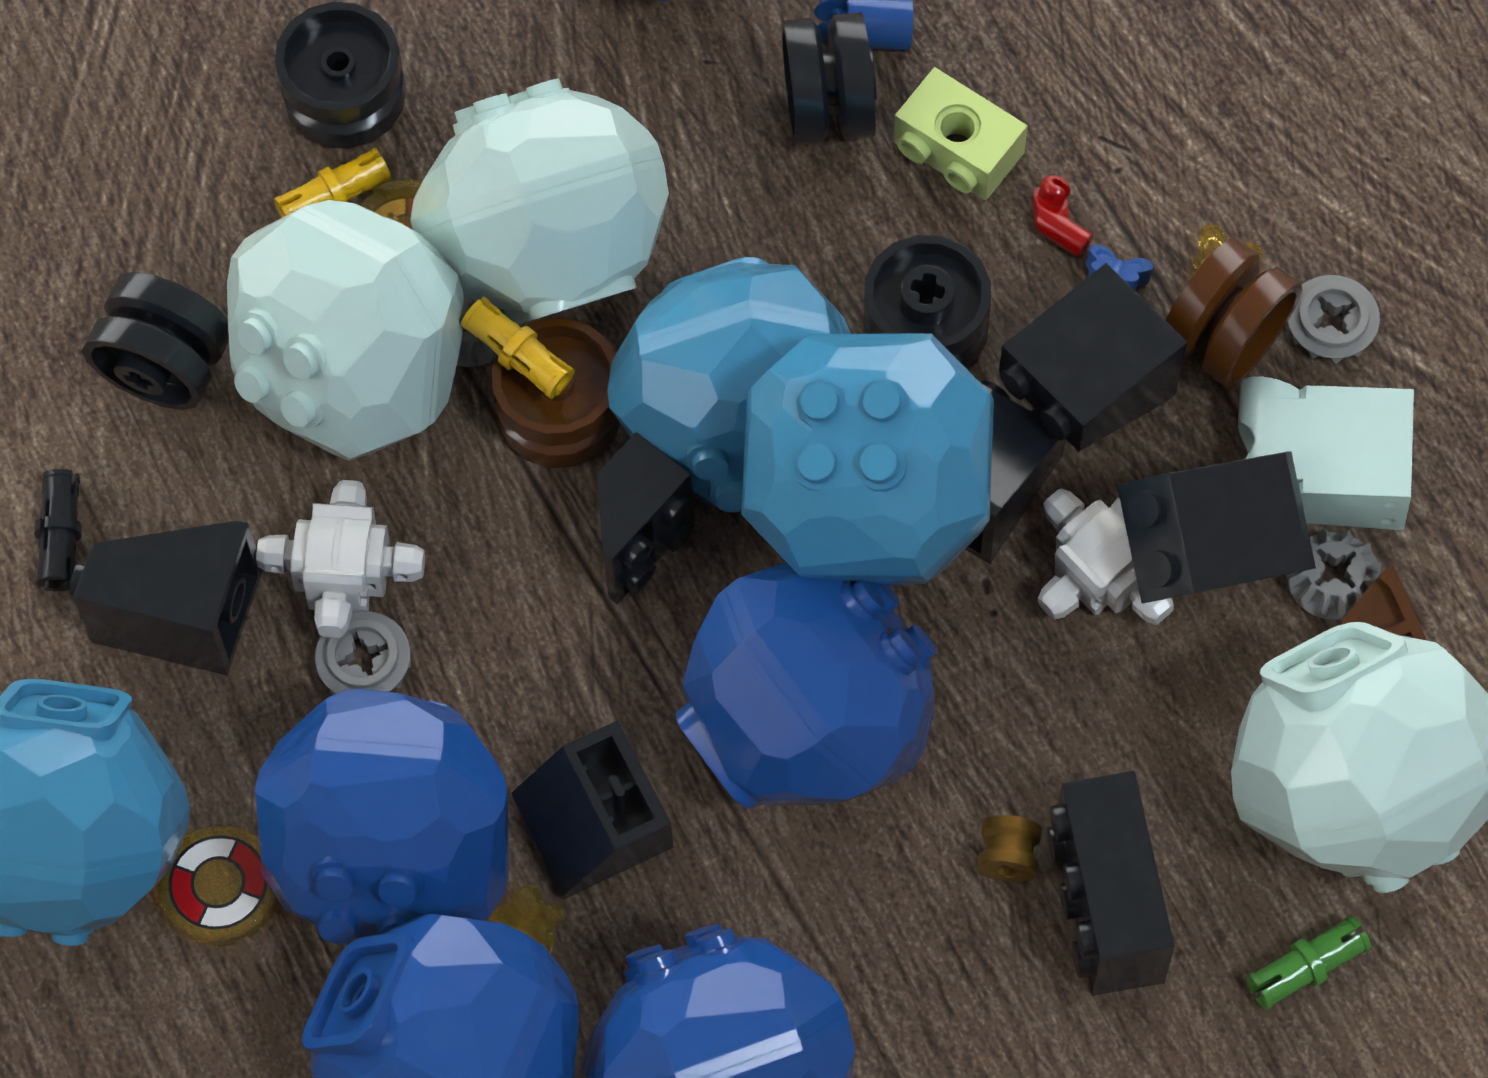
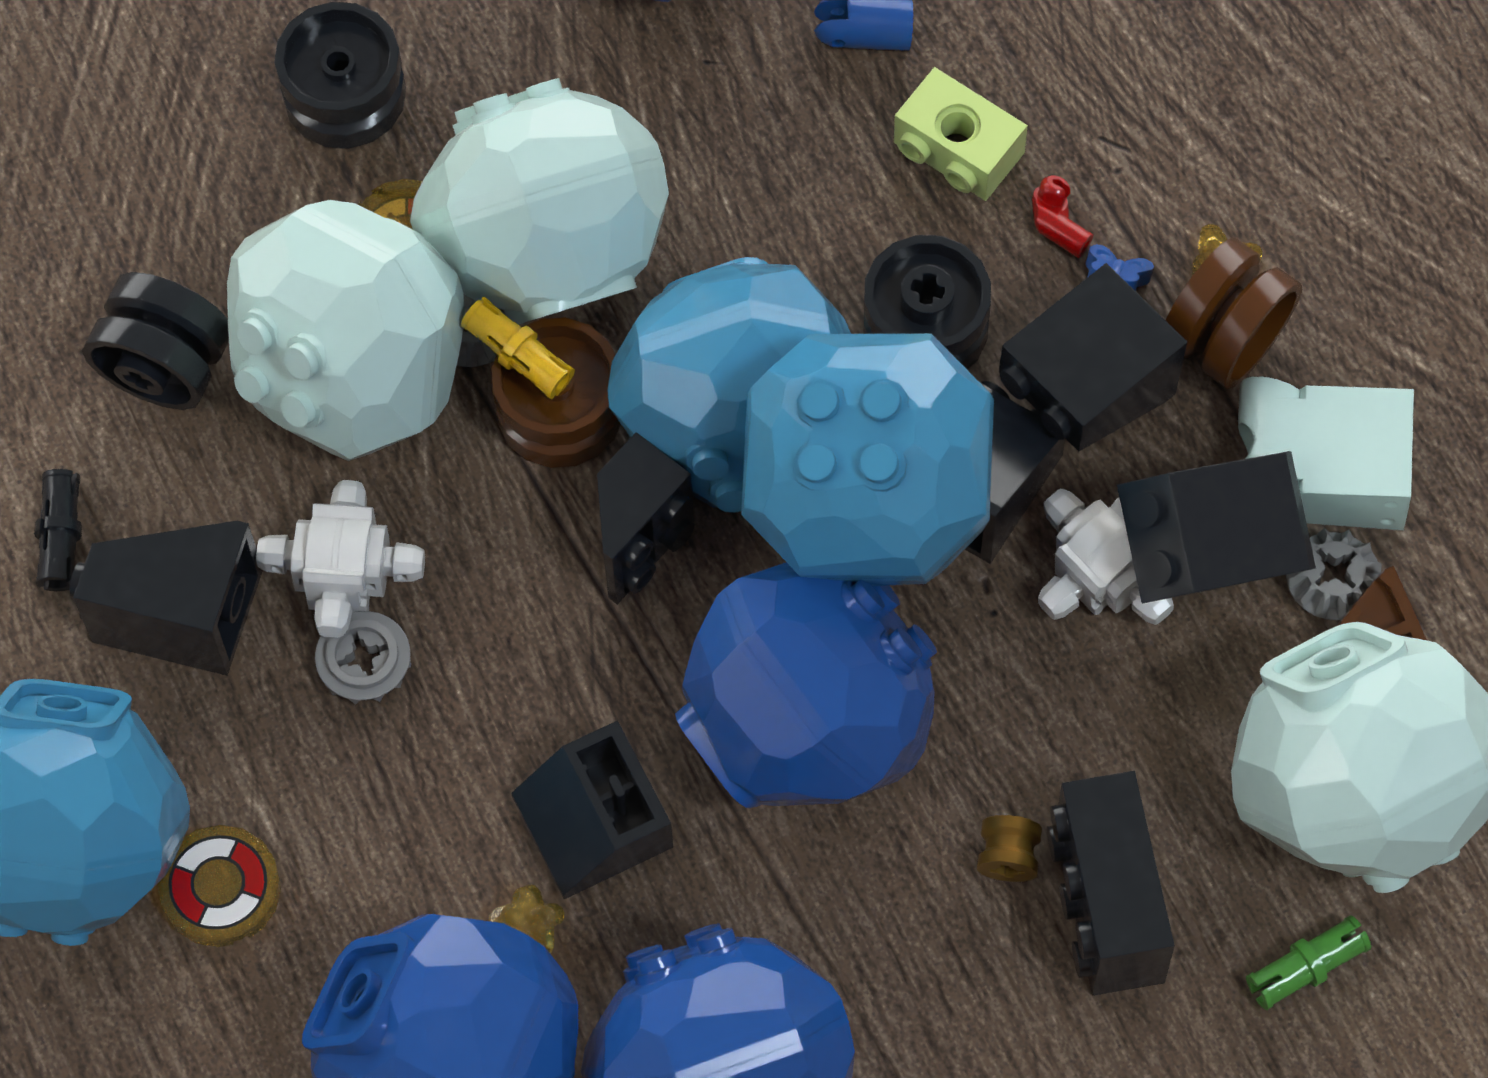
(337, 184): yellow pin -> none
(382, 816): blue rock -> none
(832, 78): black wheel -> none
(1337, 296): light grey gear -> none

